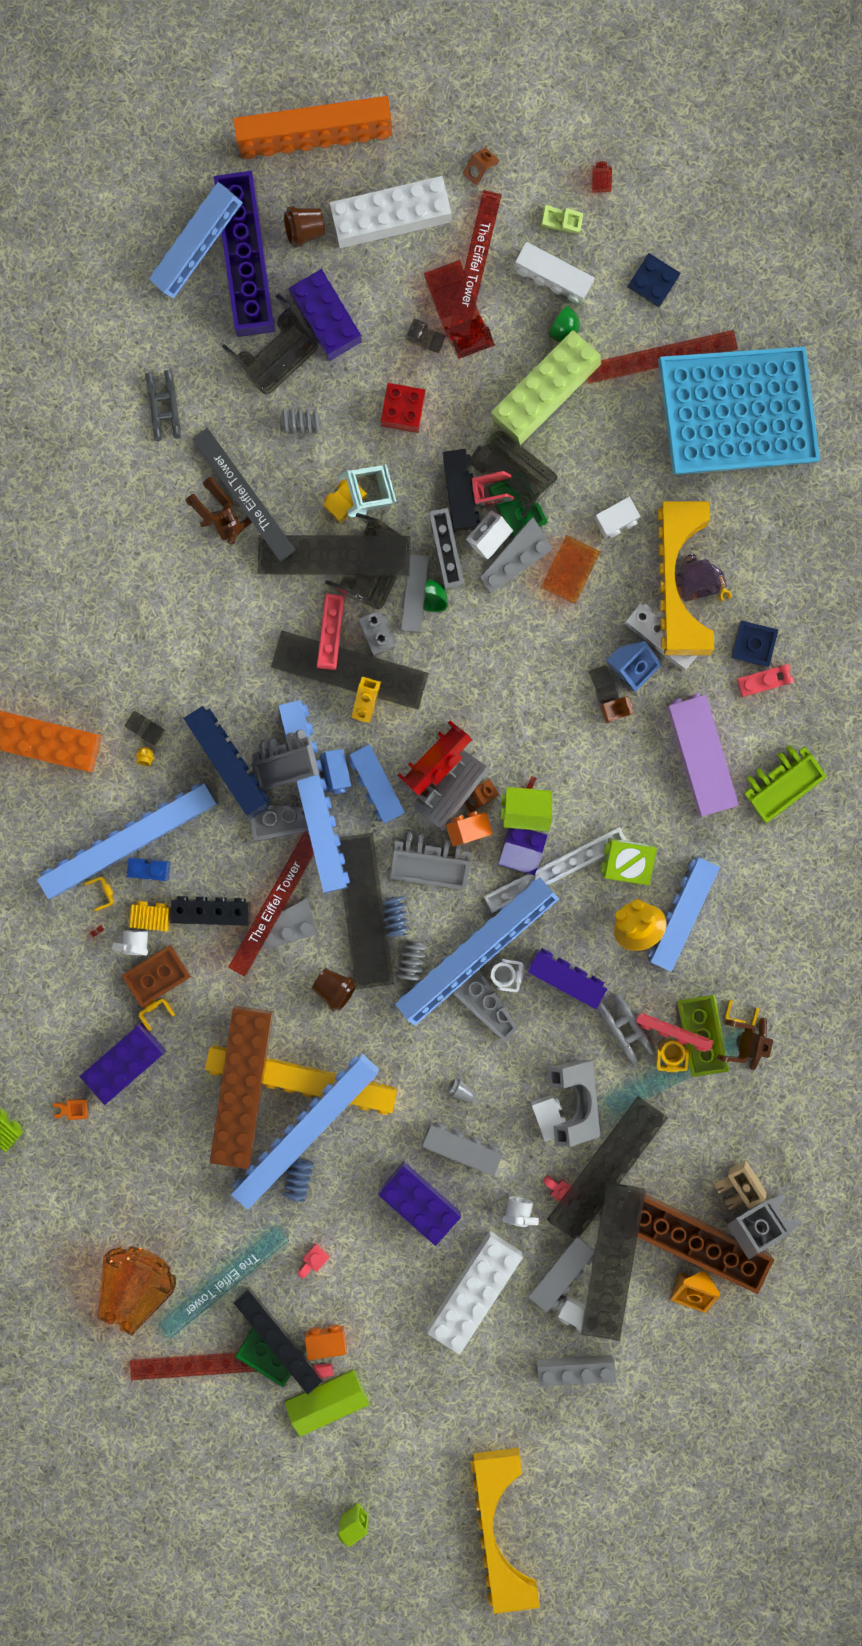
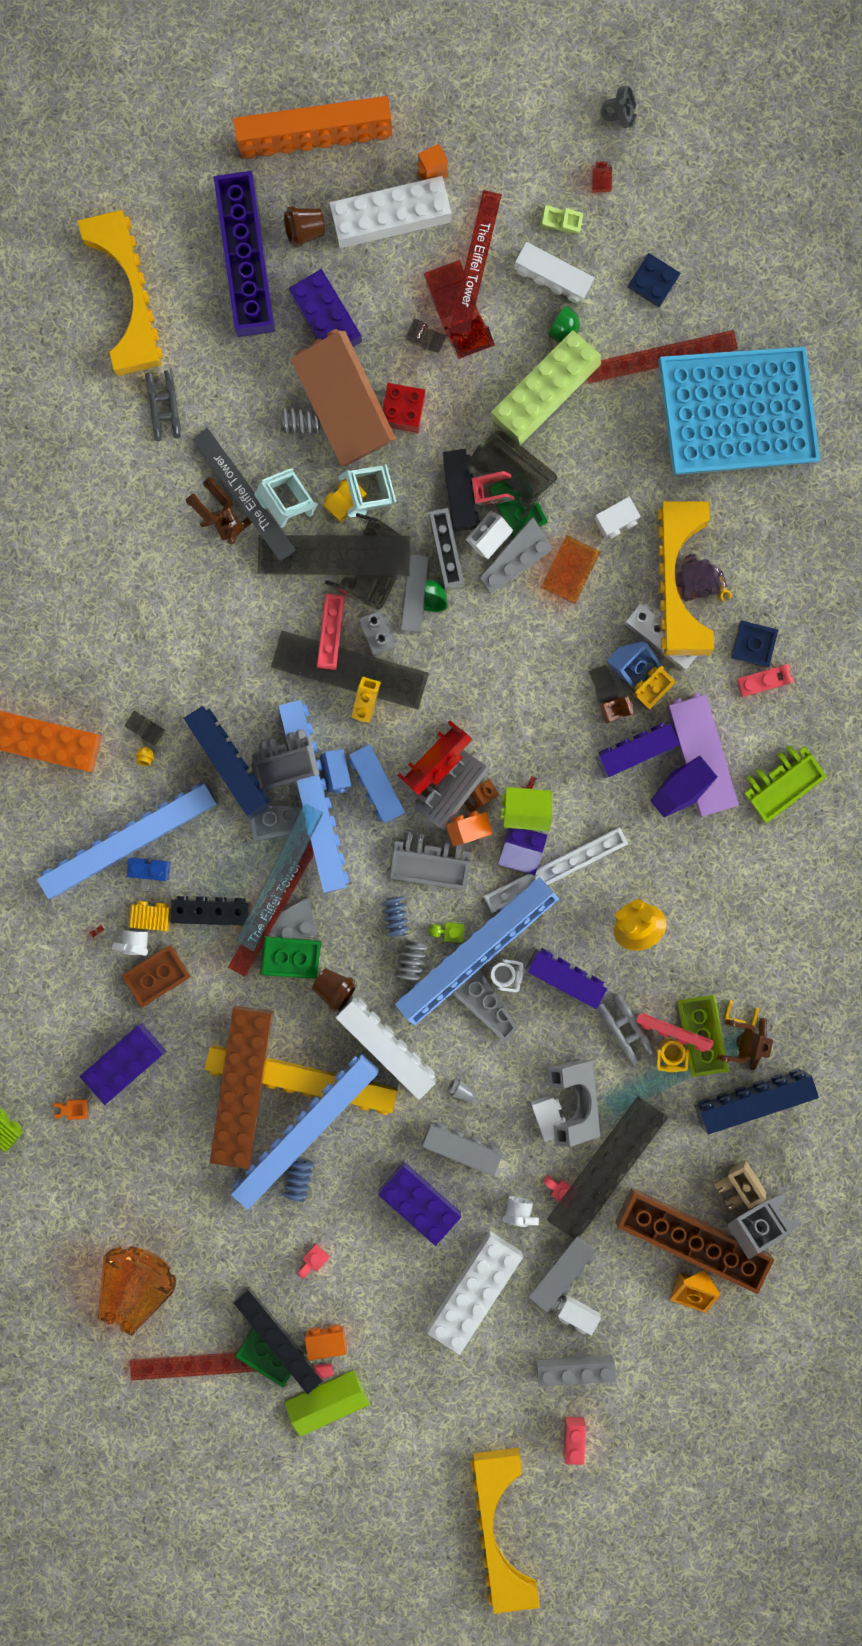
(107, 890): yellow piece -> none
(138, 346): none -> yellow arch
(151, 1006): yellow piece -> none
(195, 240): light blue brick -> none
(223, 1282): clear light blue tile -> none
(269, 499): none -> light aqua piece
(279, 877): none -> clear light blue tile
(281, 355): clear smoke windscreen -> none
(290, 957): none -> green tile
(342, 397): none -> nougat brick
(353, 1525): lime brick -> none
(364, 913): clear smoke plate -> none
(386, 1047): none -> white brick
(432, 163): none -> orange brick
(452, 933): none -> lime plate
(482, 161): dark orange bracket -> none
(574, 1440): none -> coral brick
(613, 1261): clear smoke plate -> none
(623, 106): none -> dark grey tile
(628, 861): lime brick -> none
(637, 751): none -> dark purple brick
(654, 687): none -> yellow bracket
(683, 787): none -> dark purple piece
(684, 913): light blue brick -> none
(756, 1101): none -> dark blue brick

